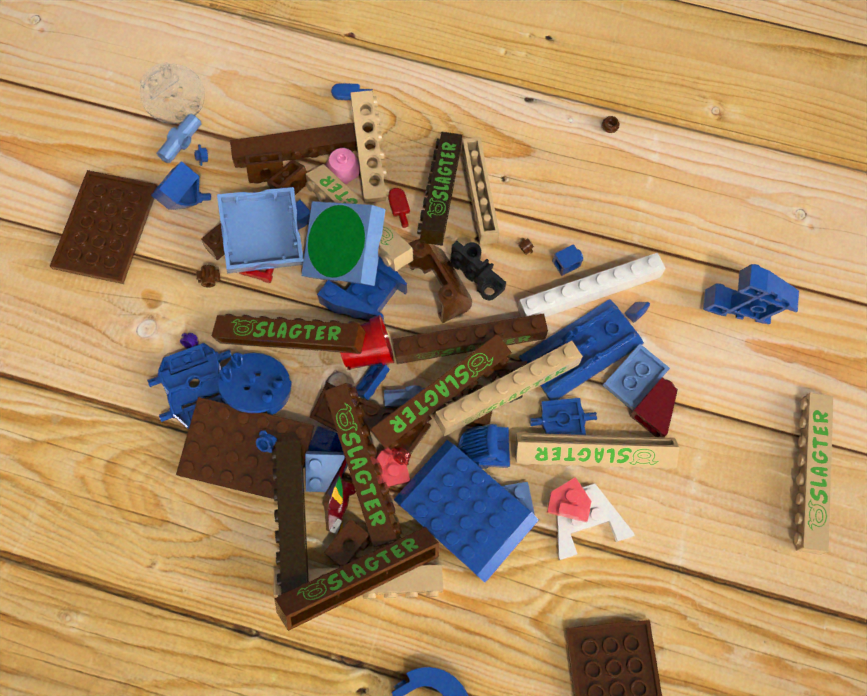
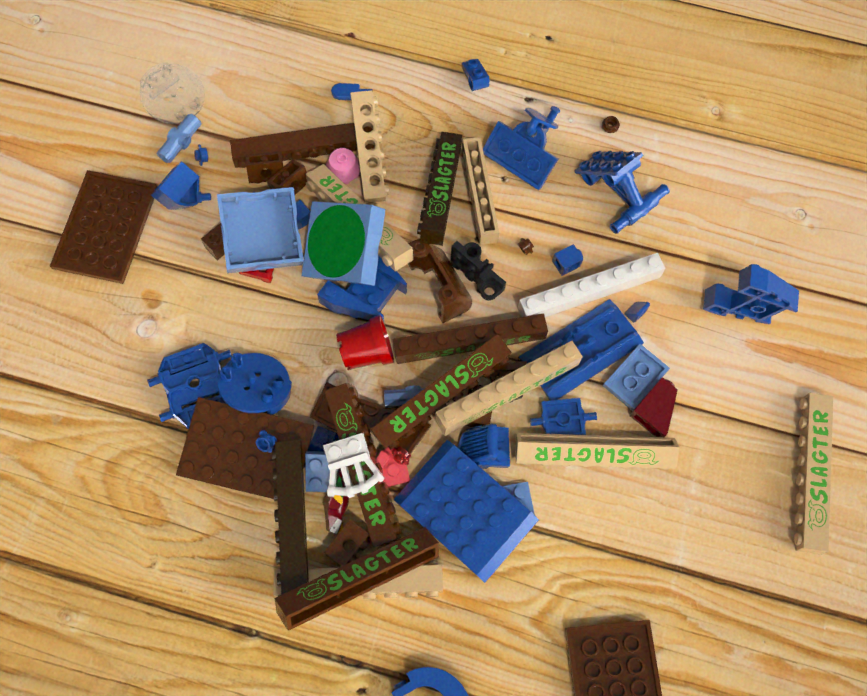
(189, 340): dark purple plate -> none
(208, 276): reddish brown gear -> none
(289, 334): reddish brown brick -> none
(346, 453): none -> white plate
(371, 380): blue plate -> none
(399, 205): red piece -> none
(476, 74): none -> blue plate
(523, 147): none -> blue plate
(570, 501): coral plate -> none
(600, 512): white wing -> none
(617, 173): none -> blue plate

